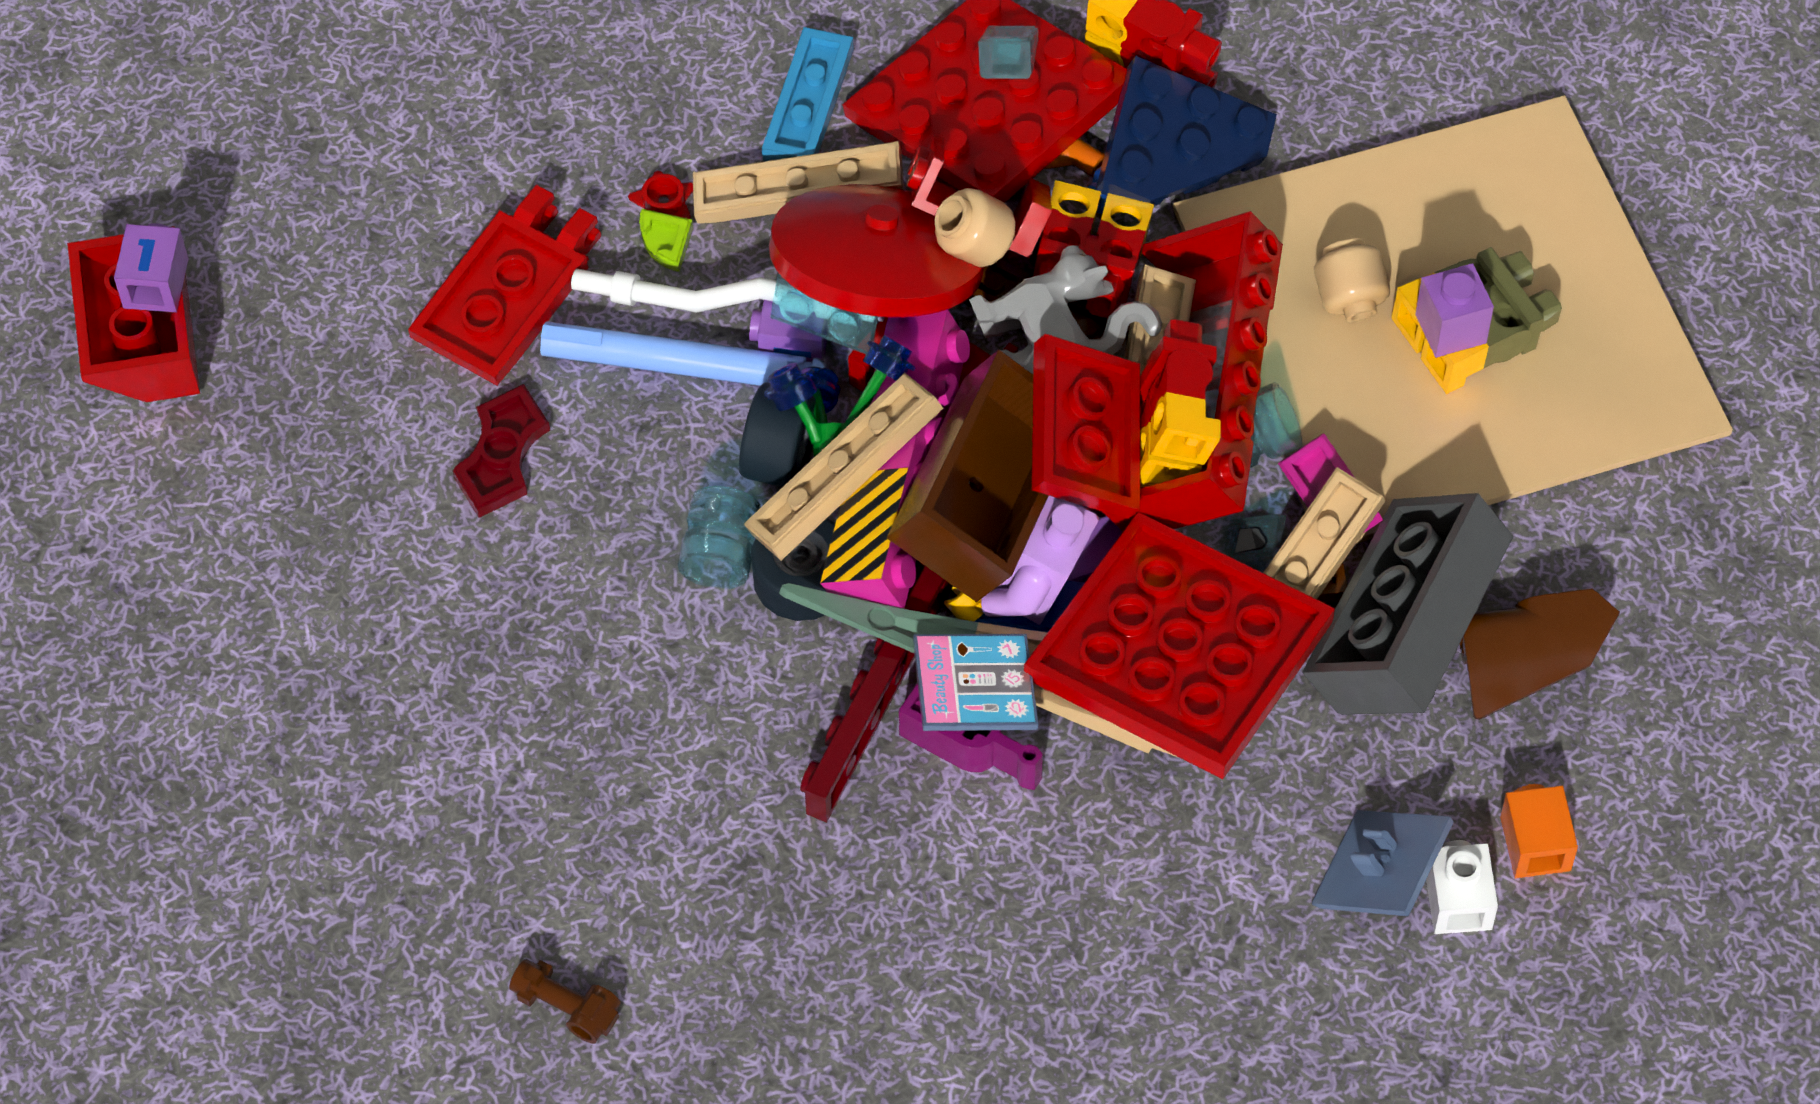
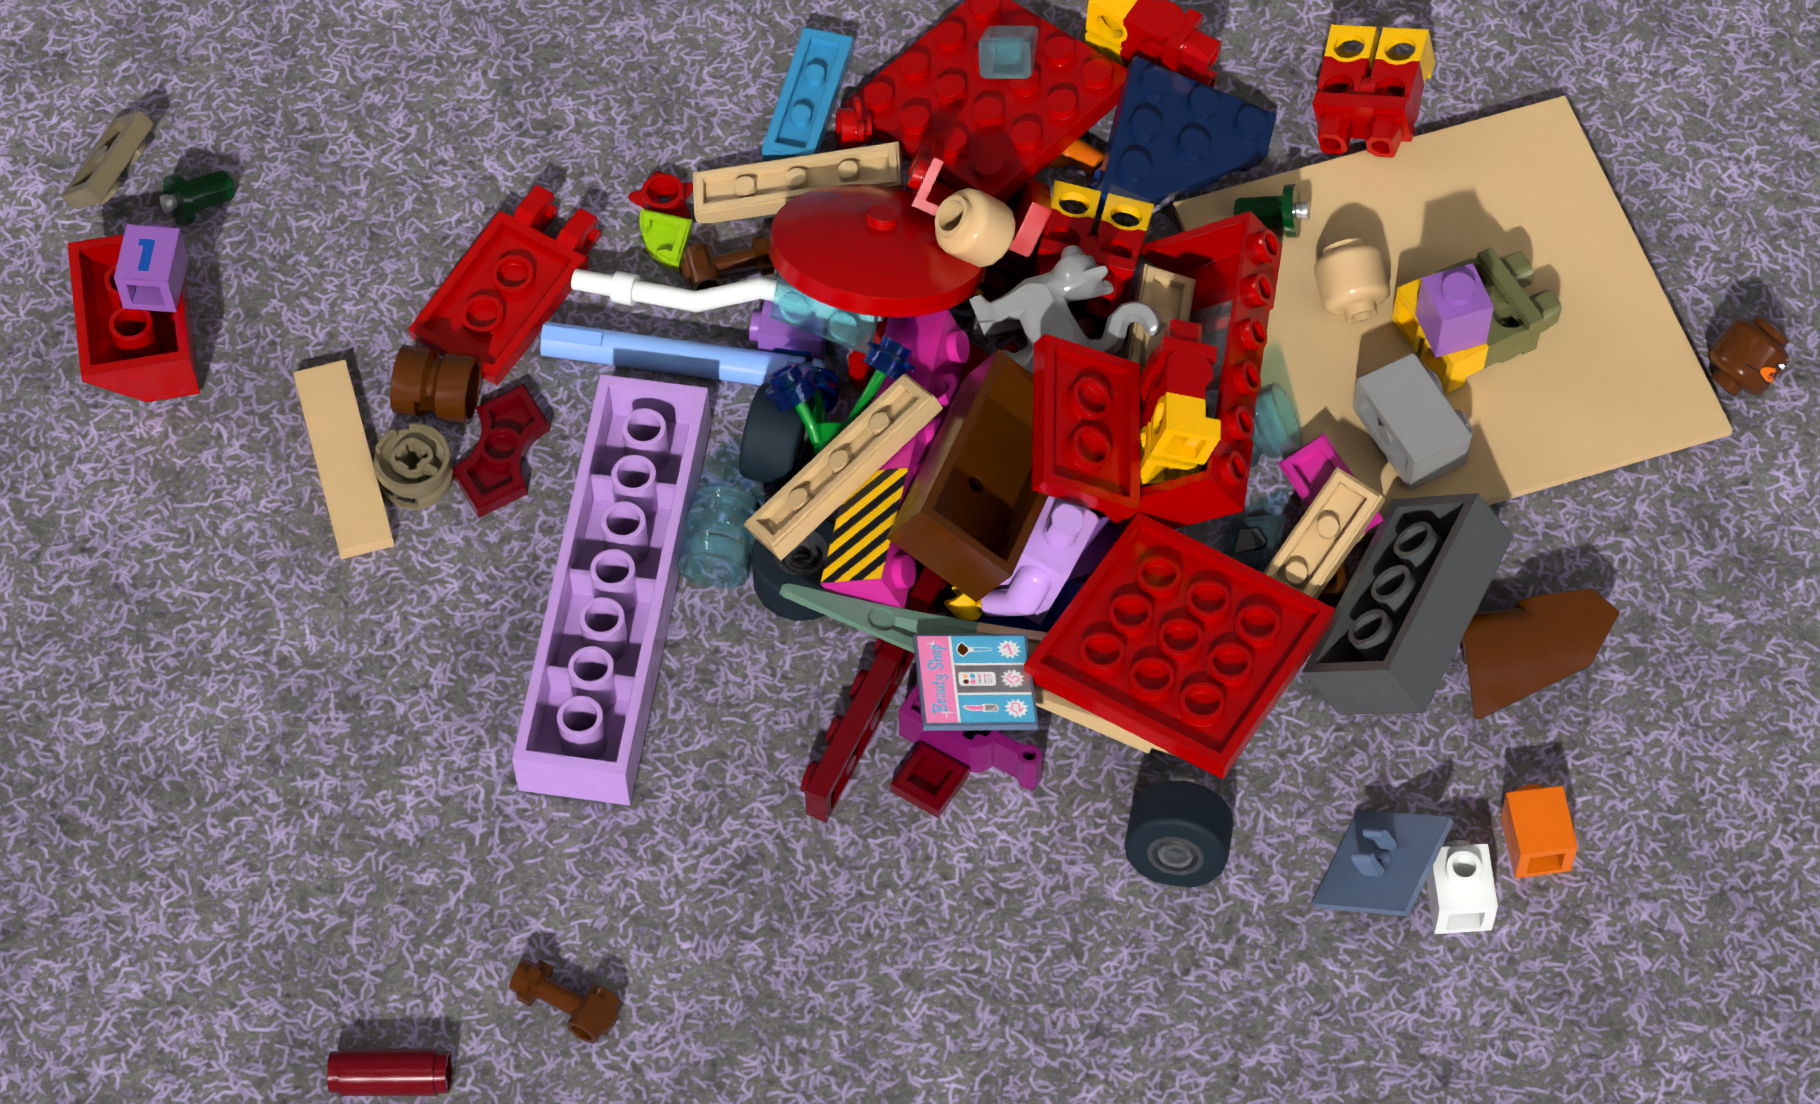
(115, 150): none -> dark tan plate
(186, 197): none -> dark green piece
(343, 459): none -> tan tile
(389, 1072): none -> dark red piece
(413, 465): none -> dark tan wheel
(435, 384): none -> reddish brown wheel
(612, 591): none -> lavender brick
(704, 269): none -> reddish brown bar
(852, 126): none -> red plate
(929, 779): none -> dark red tile
(1179, 834): none -> black wheel
(1277, 211): none -> dark green piece
(1371, 91): none -> red hips
(1412, 421): none -> light grey brick
(1748, 356): none -> reddish brown head

